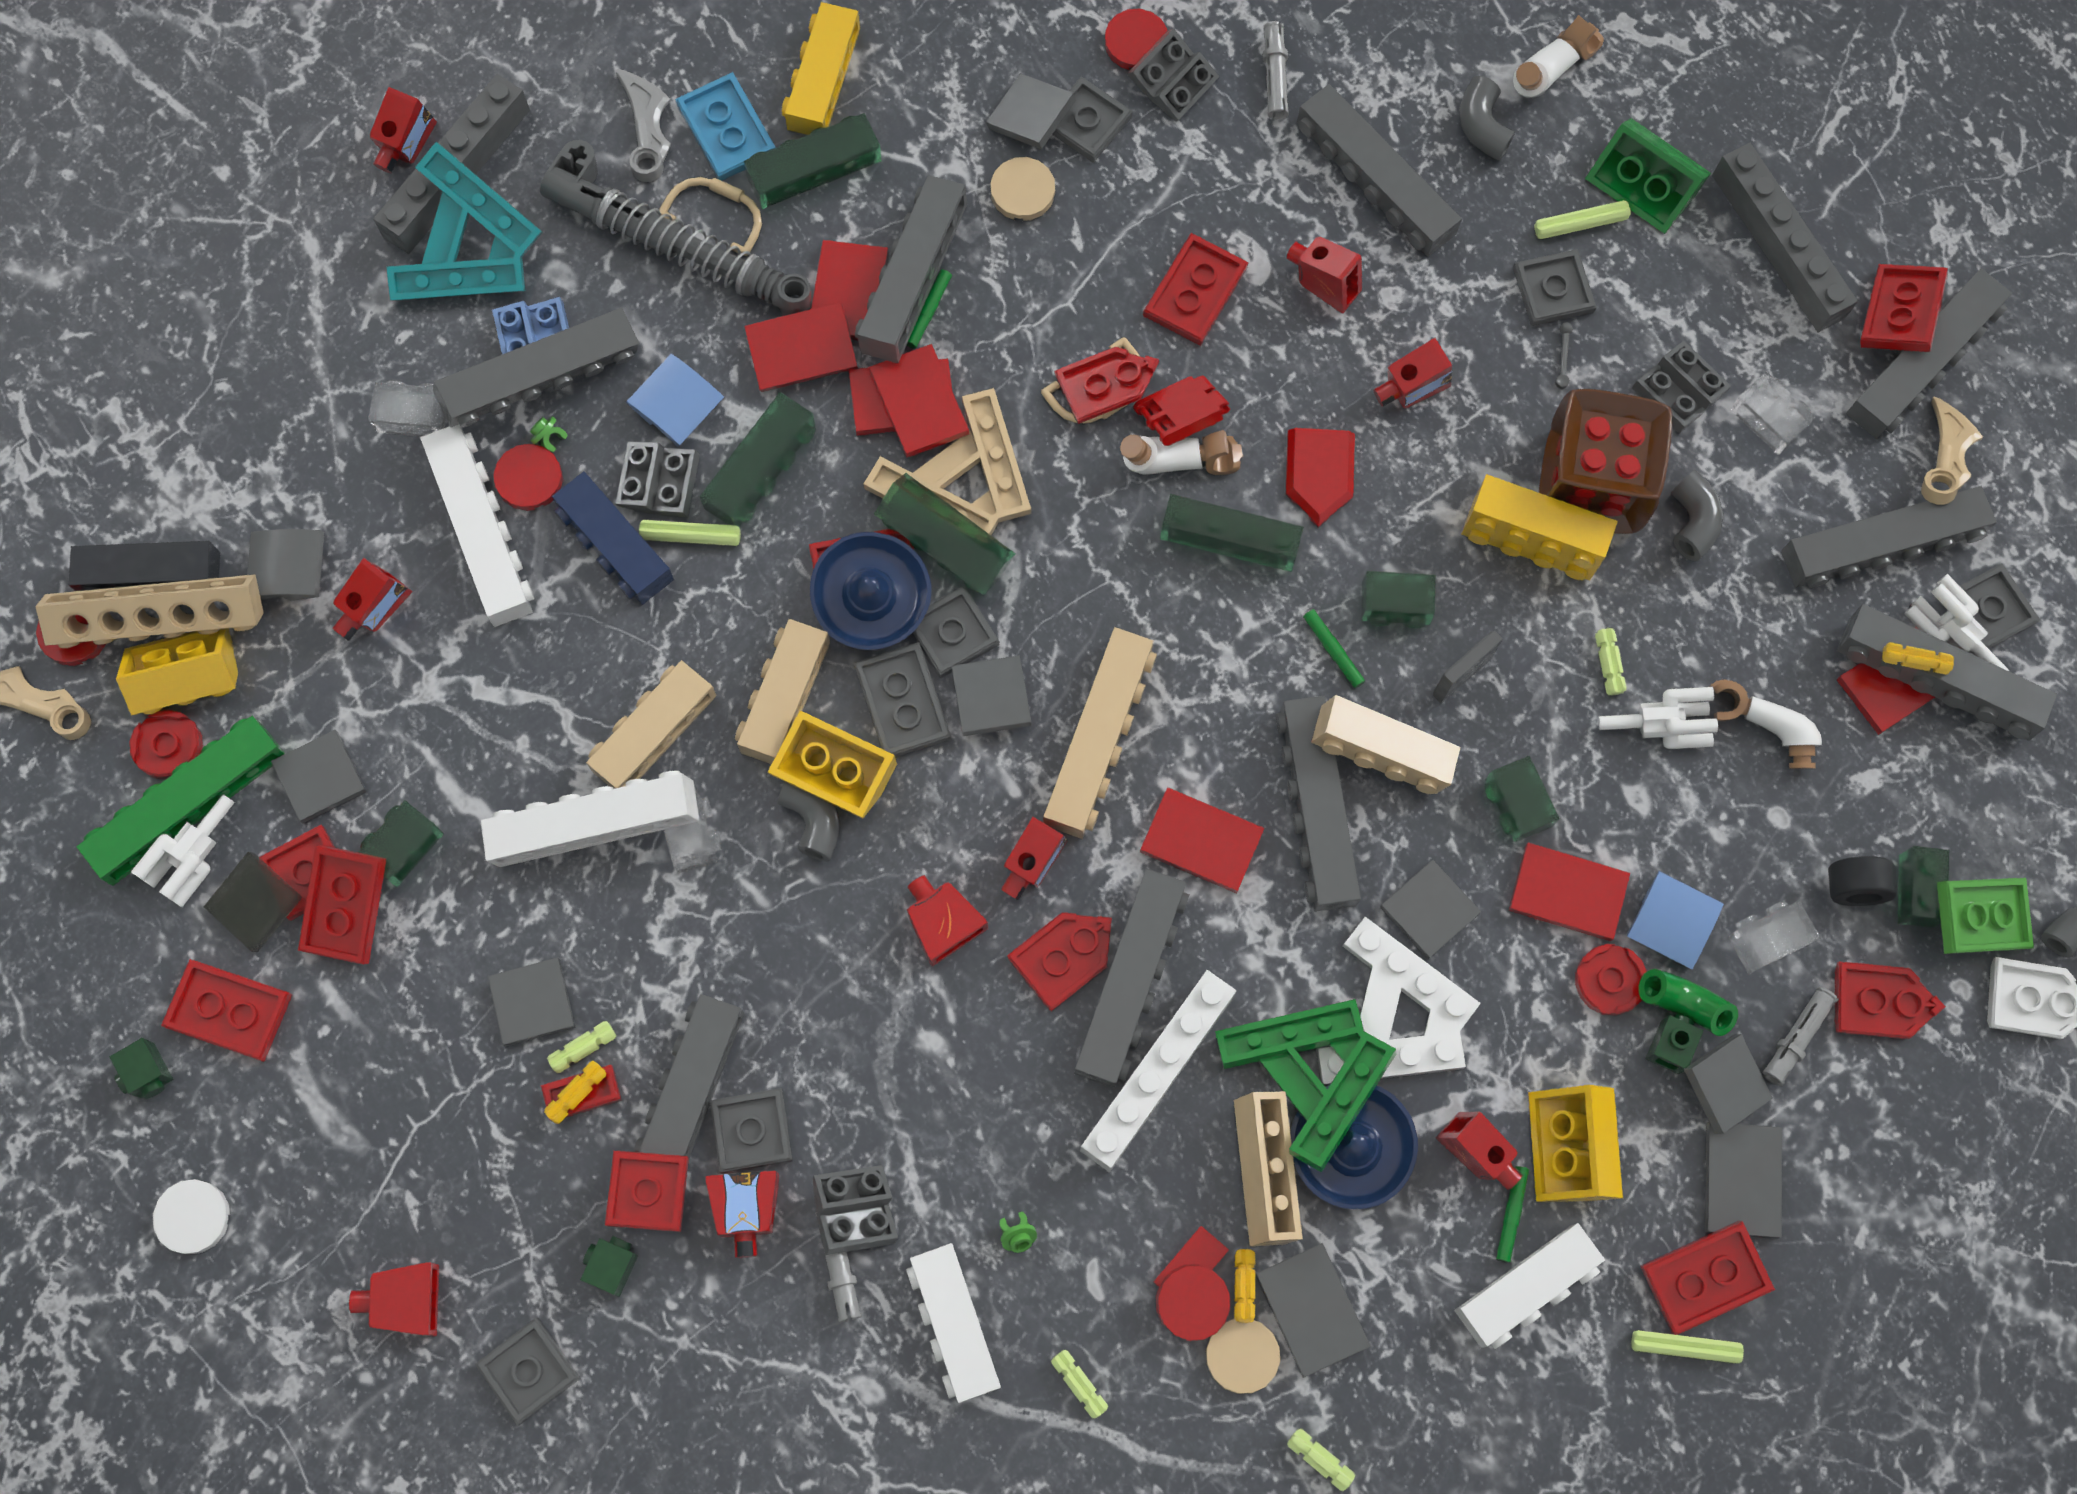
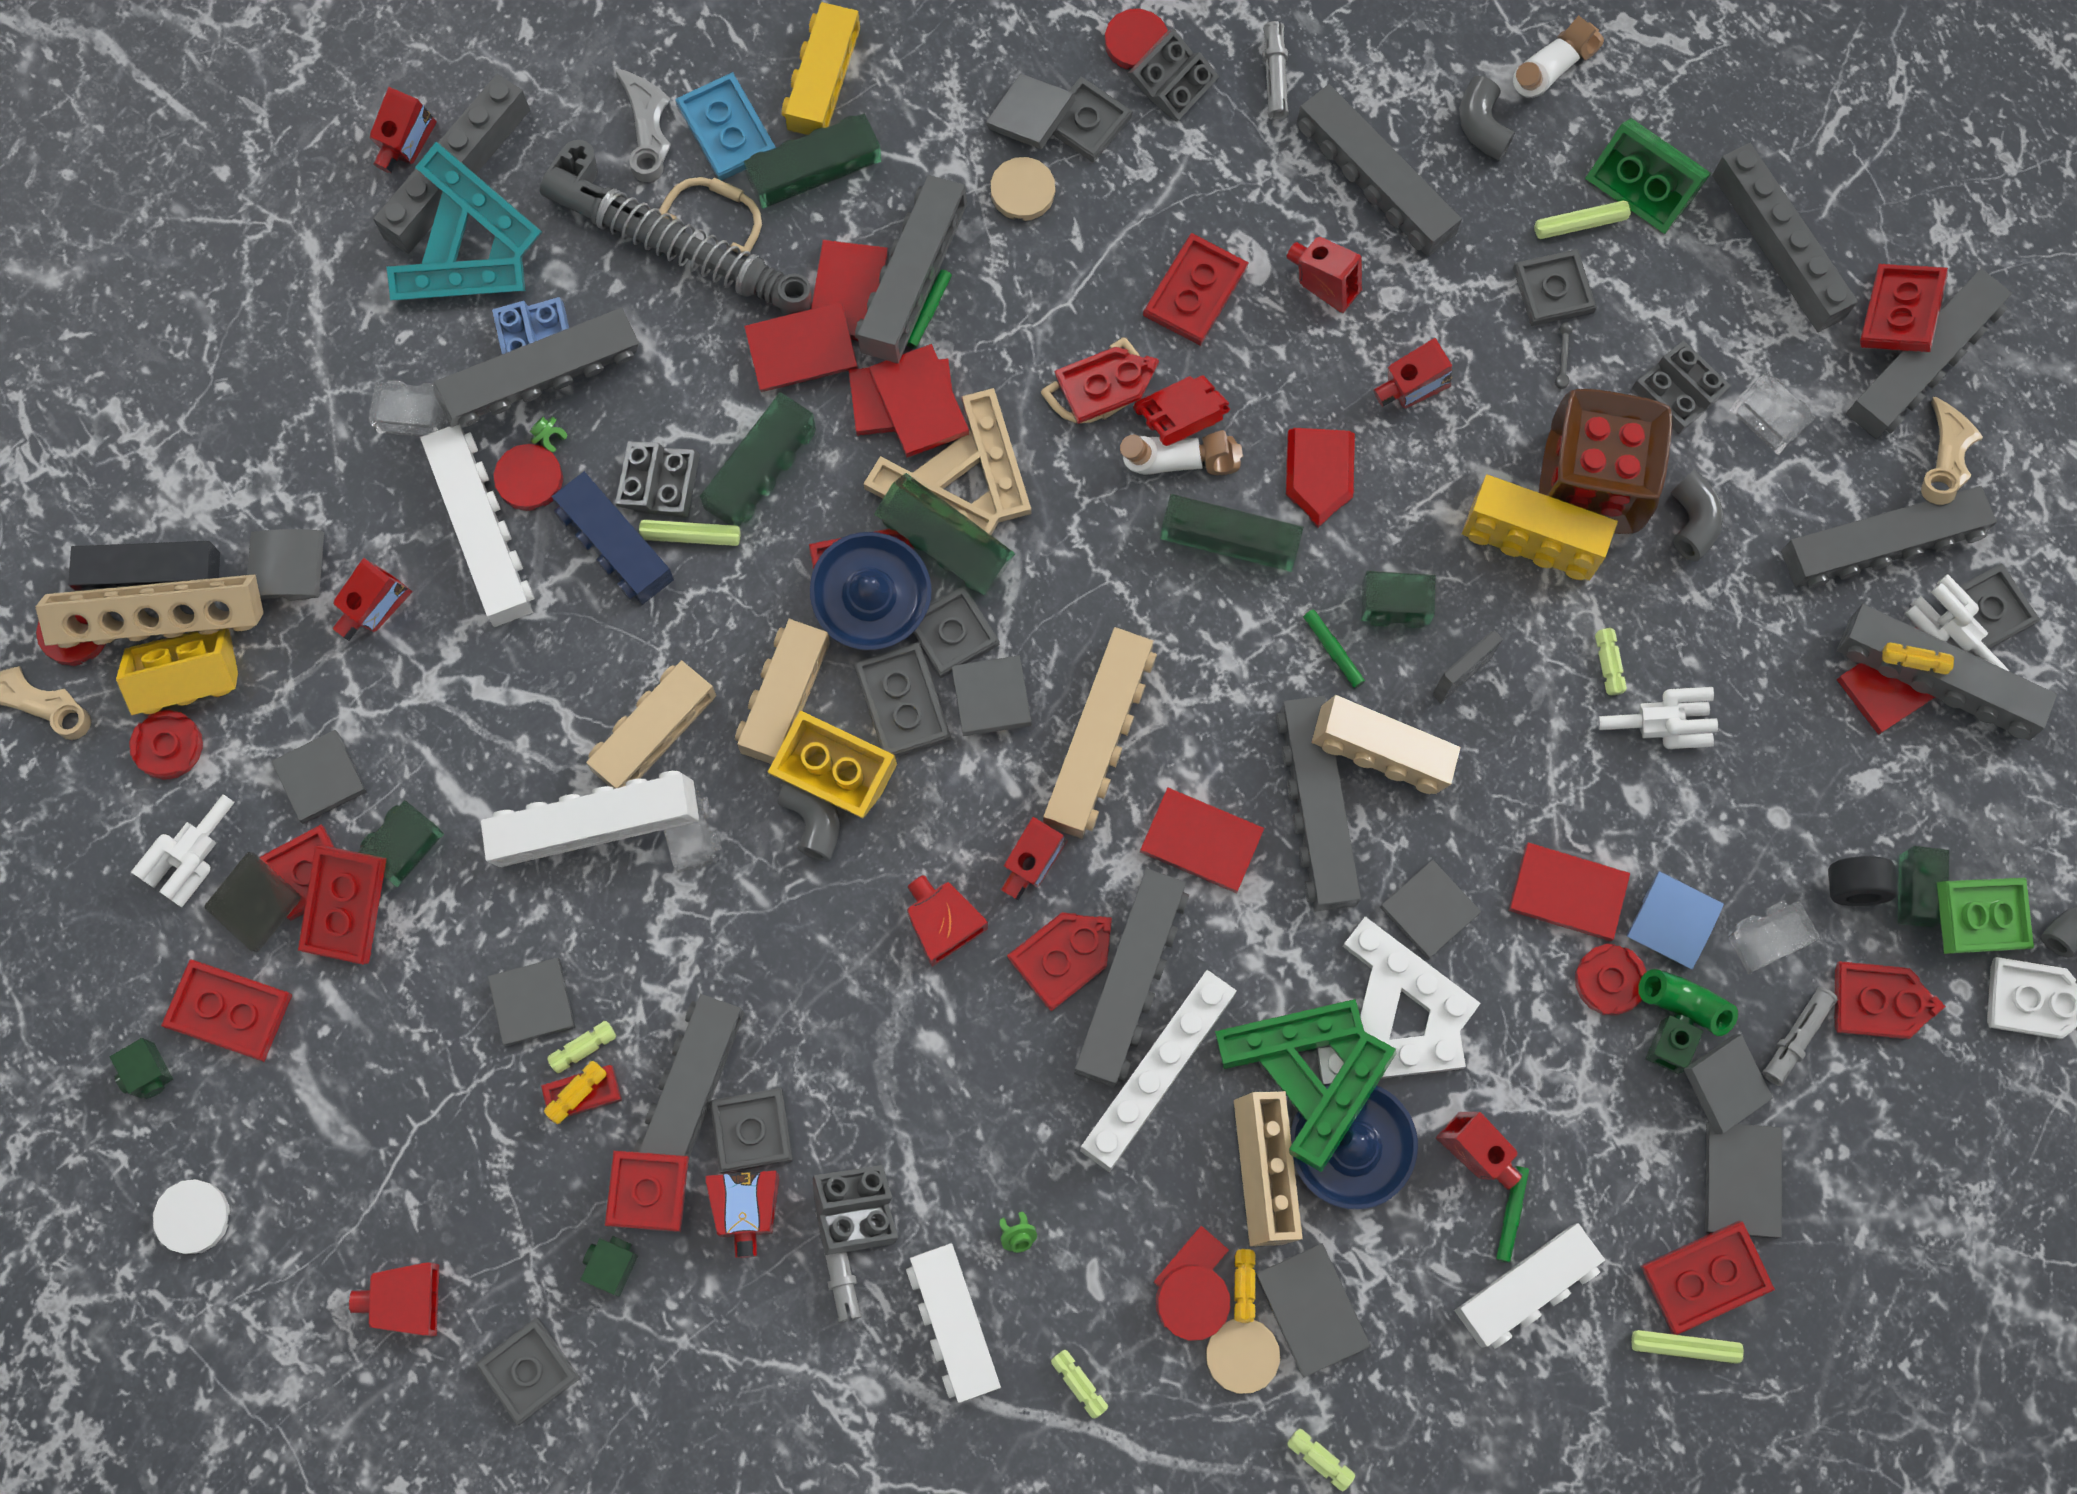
(184, 797): green brick -> none
(675, 399): medium blue slope -> none
(1521, 799): clear green brick -> none
(1575, 1144): yellow slope -> none
(1790, 726): piece -> none

